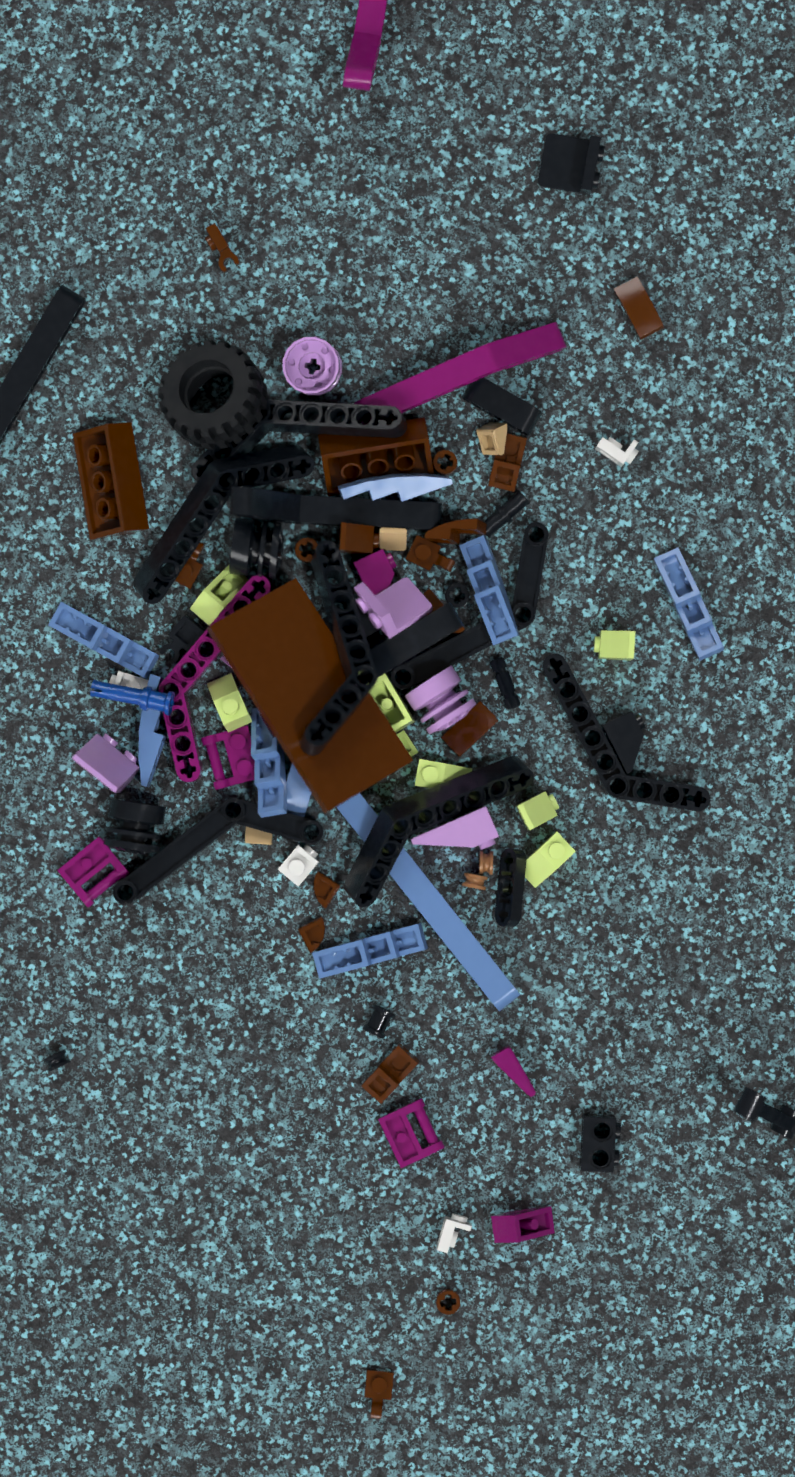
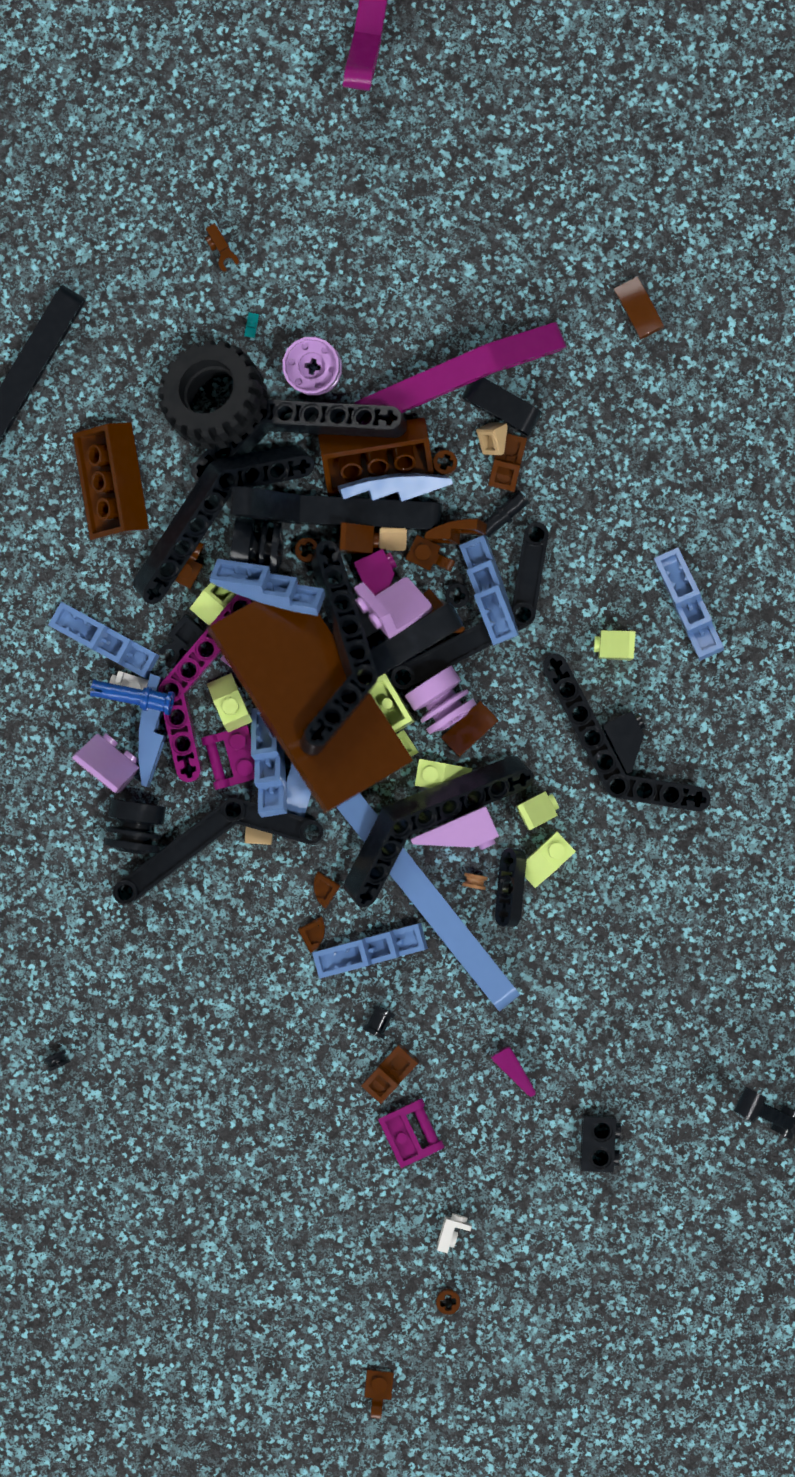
(89, 863): magenta plate -> none
(251, 325): none -> teal piece
(271, 589): none -> medium blue slope
(299, 864): white bracket -> none
(486, 863): medium nougat bush -> none
(505, 683): black axle -> none
(522, 1225): magenta slope -> none
(570, 163): black bracket -> none
(612, 450): white bracket -> none

